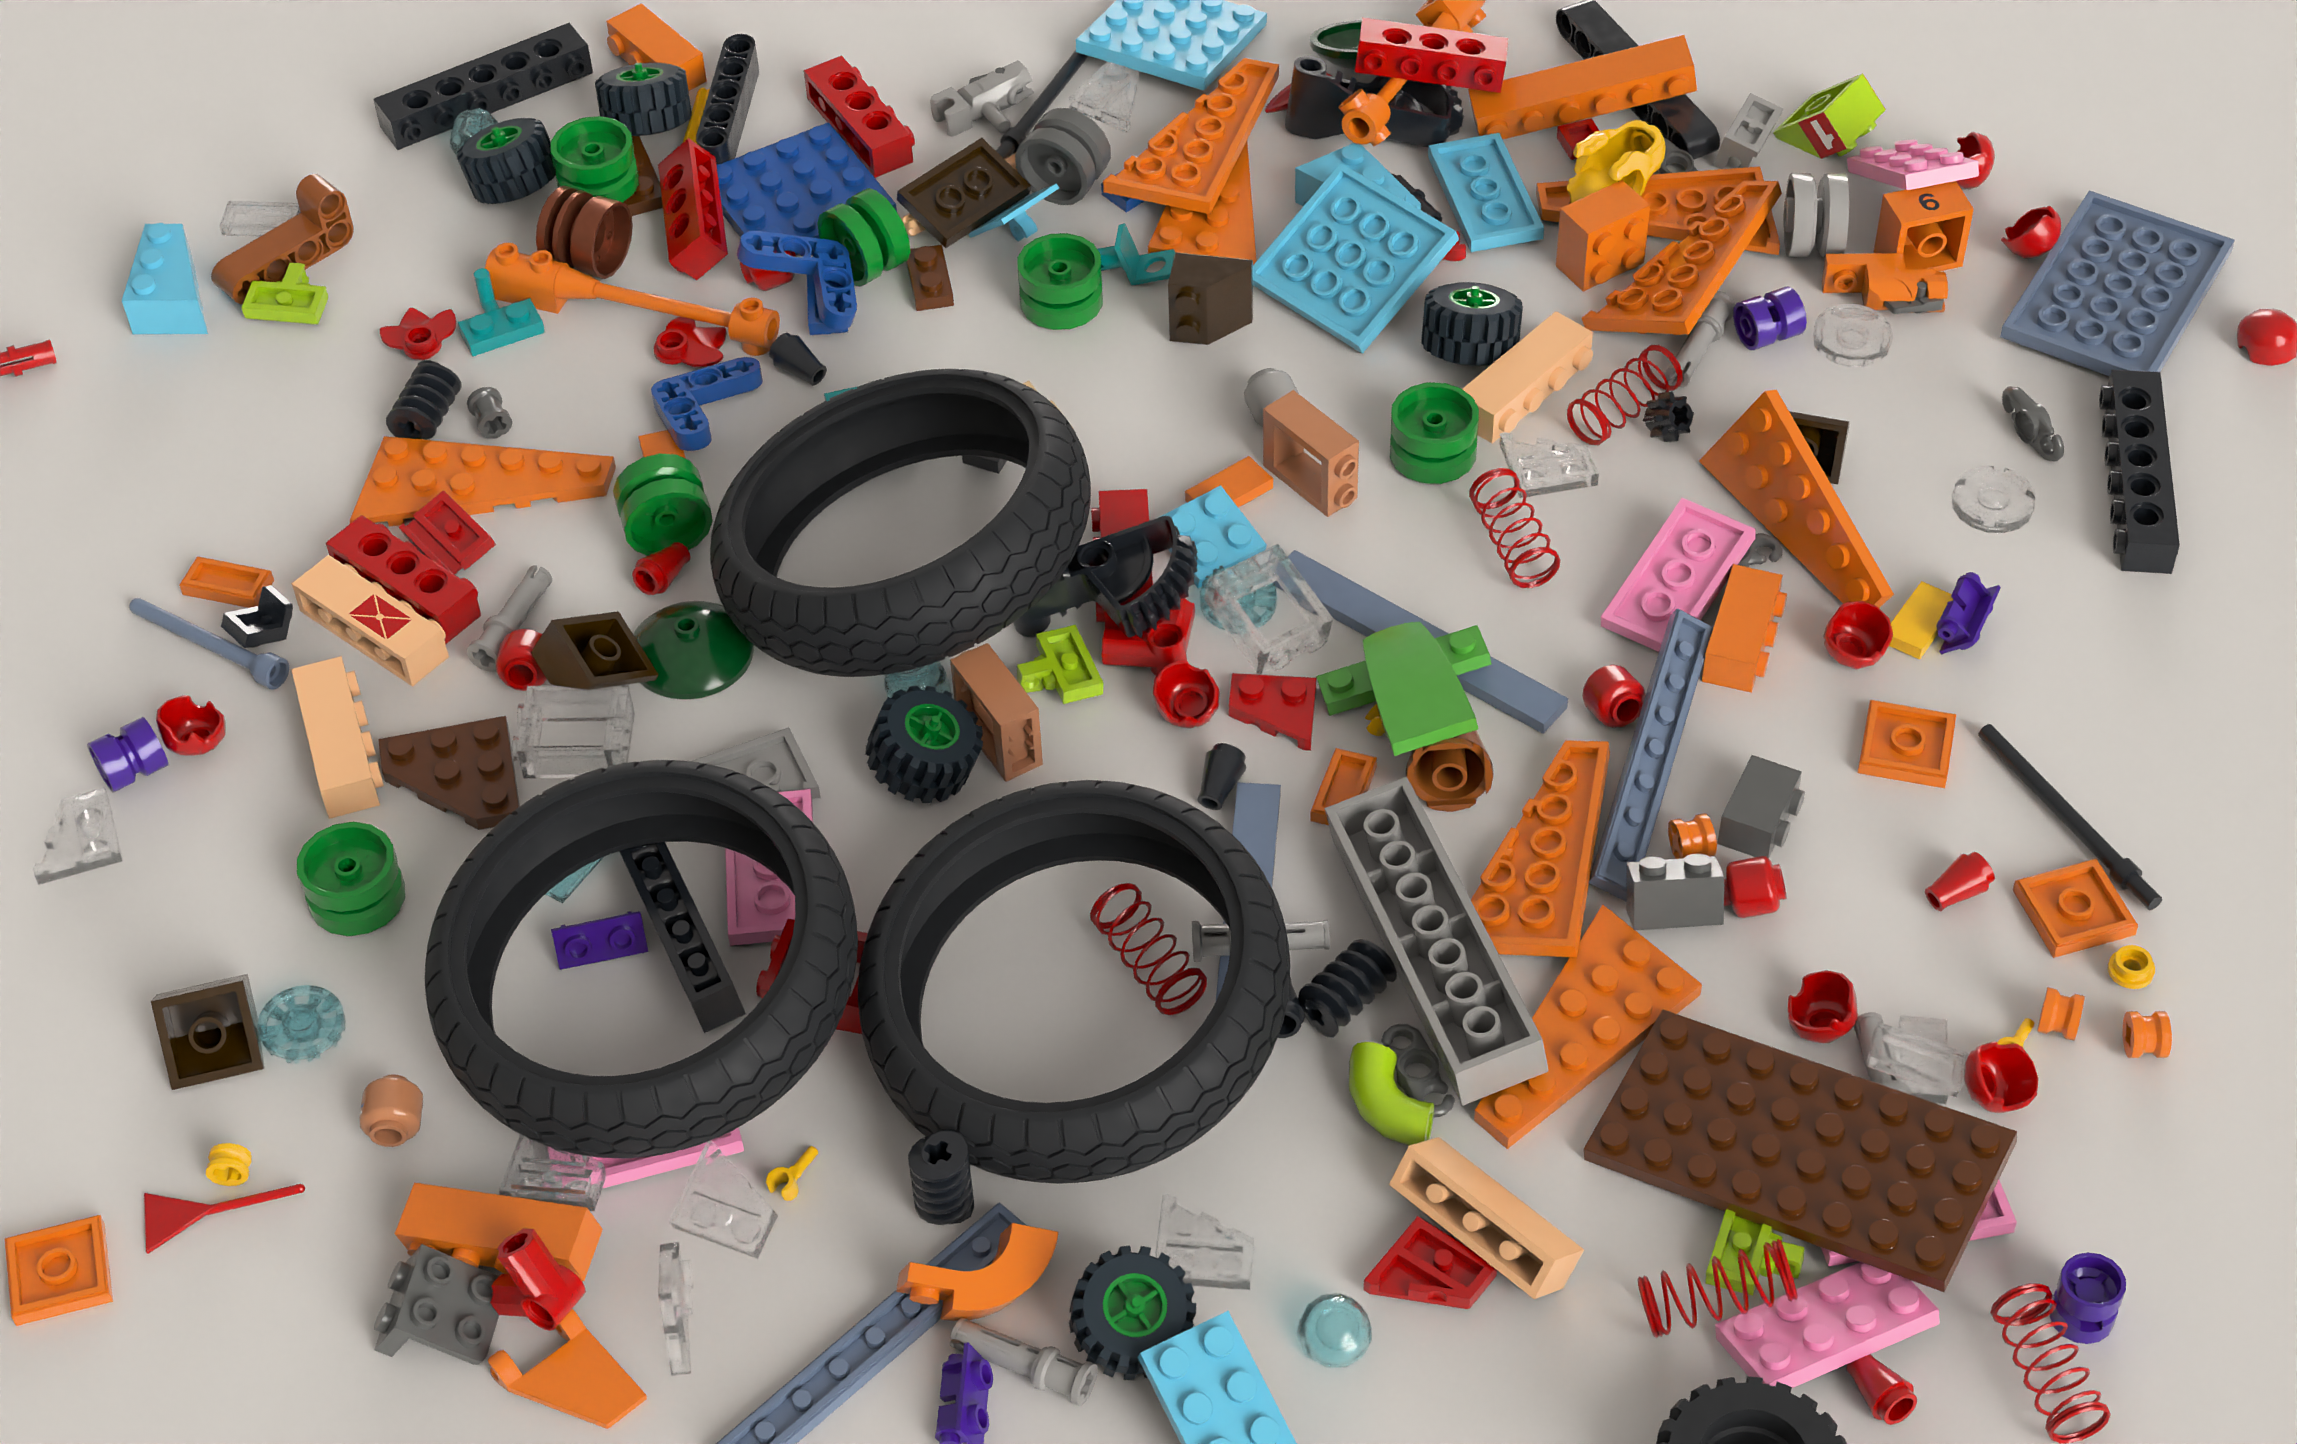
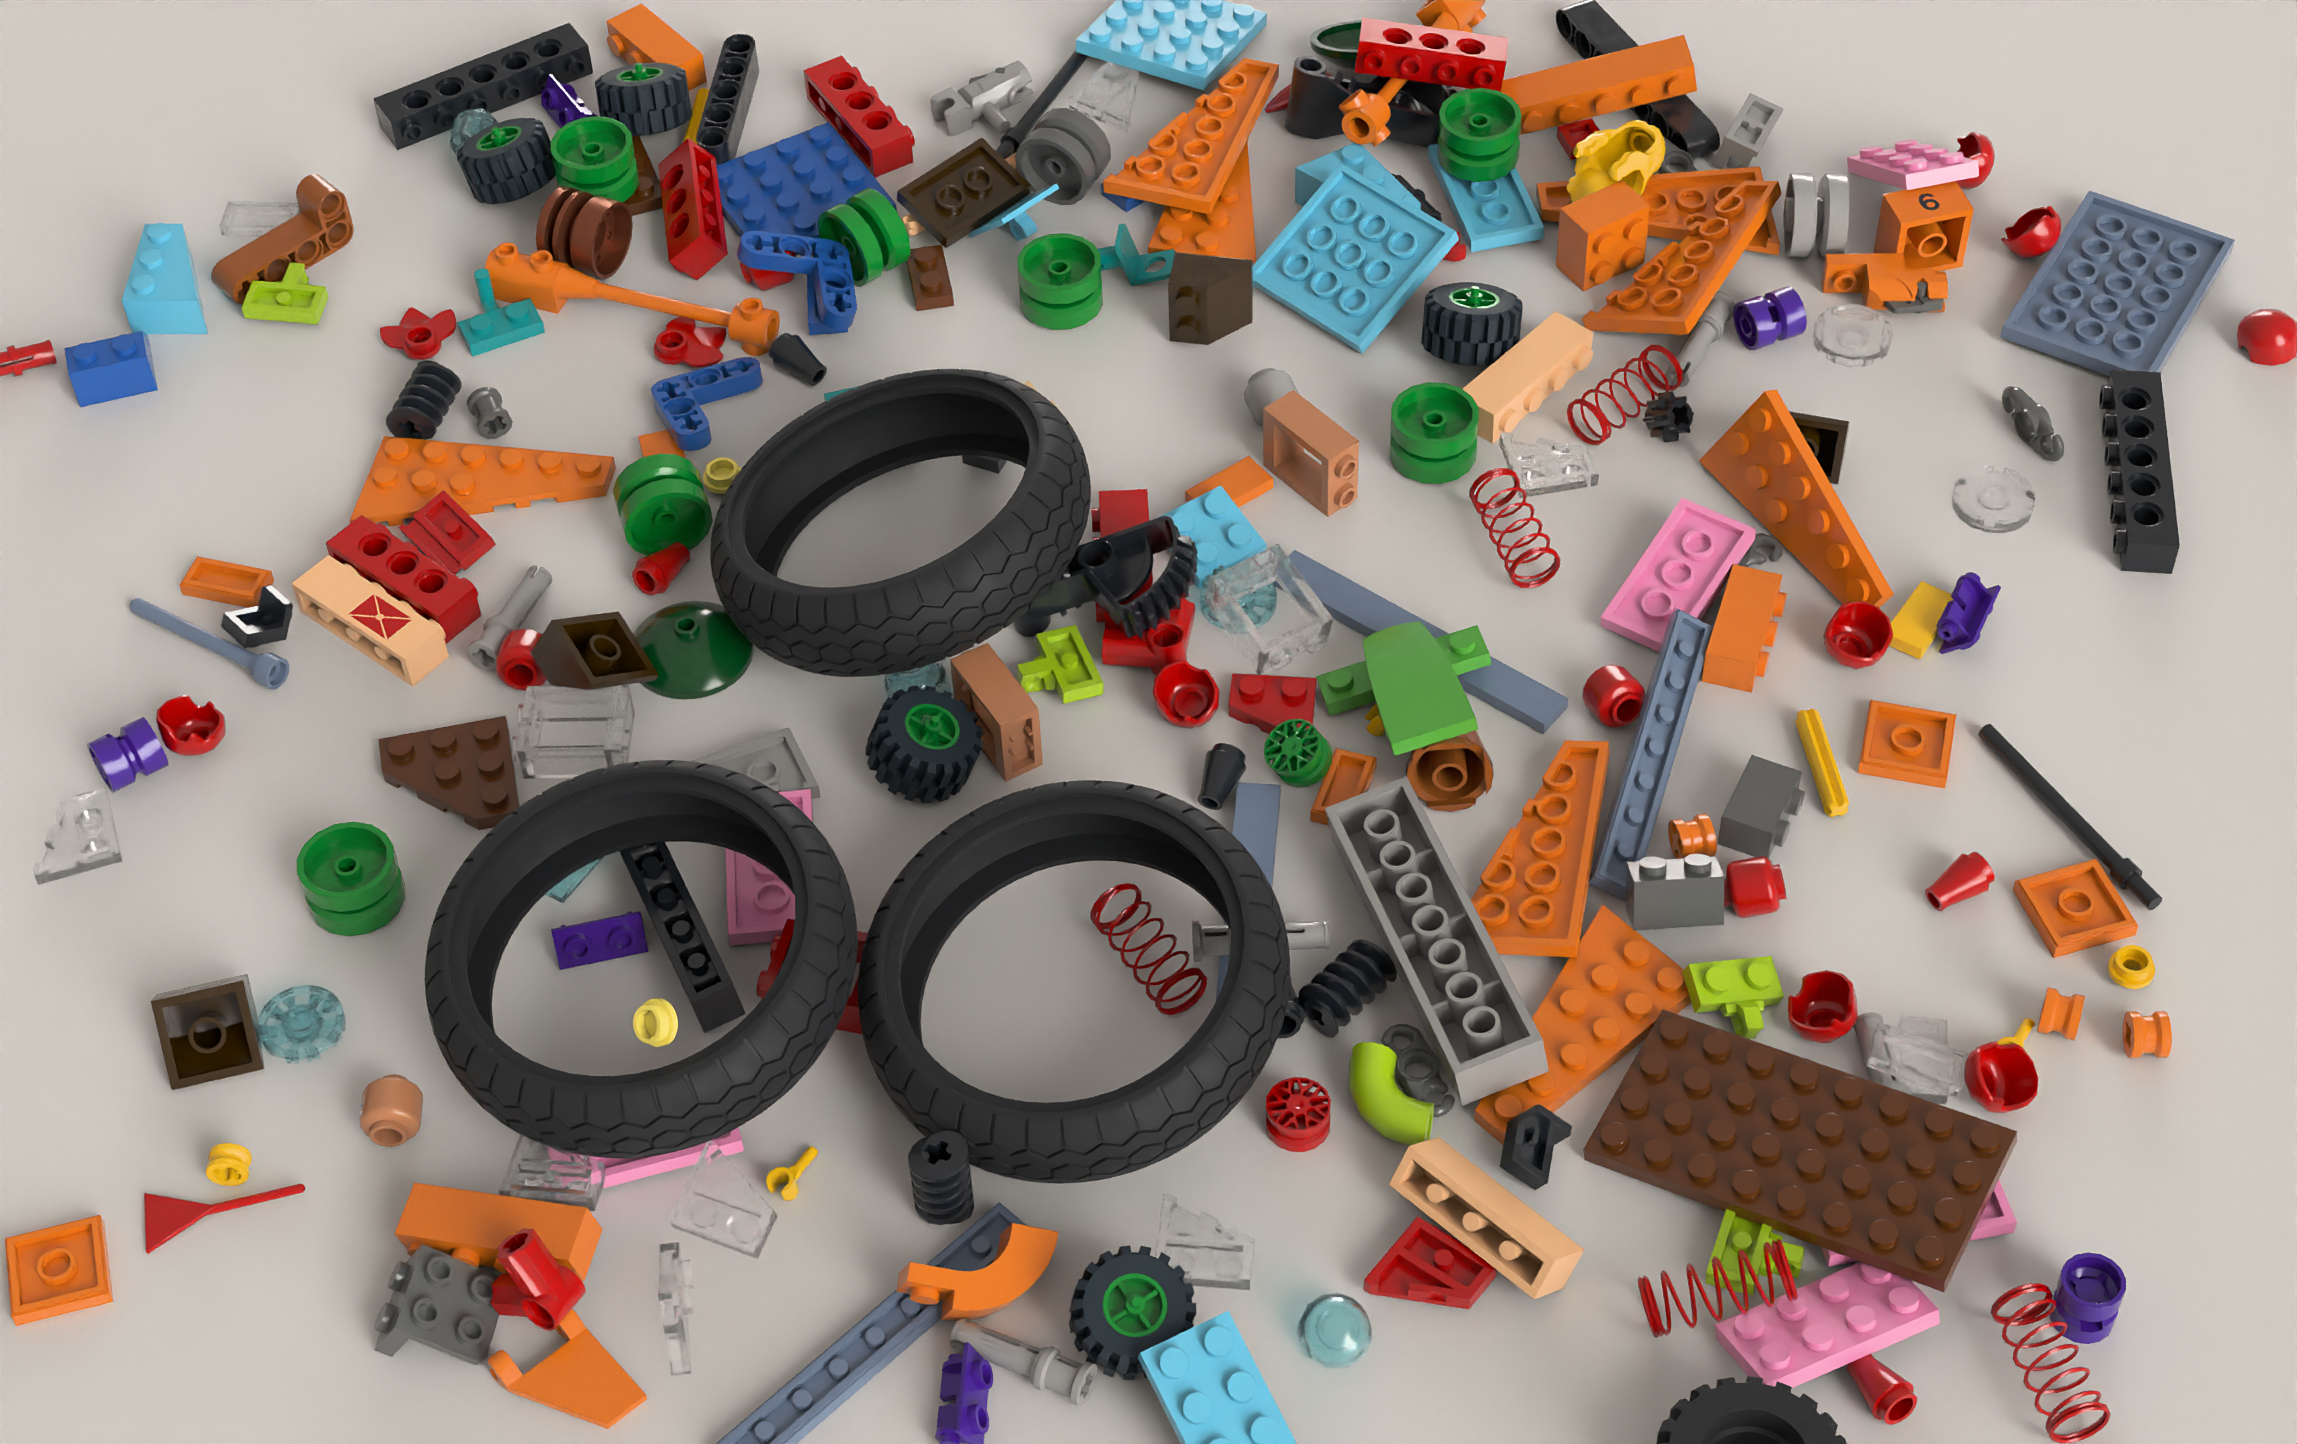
(111, 368): none -> blue slope
(336, 737): light nougat brick -> none
(563, 102): none -> dark purple hinge
(655, 1022): none -> light yellow plate
(720, 474): none -> light yellow plate
(1285, 748): none -> green wheel
(1297, 1117): none -> red wheel
(1479, 134): none -> green wheel
(1530, 1145): none -> black bracket
(1736, 989): none -> lime hinge
(1822, 762): none -> yellow axle
(1833, 118): lime slope -> none

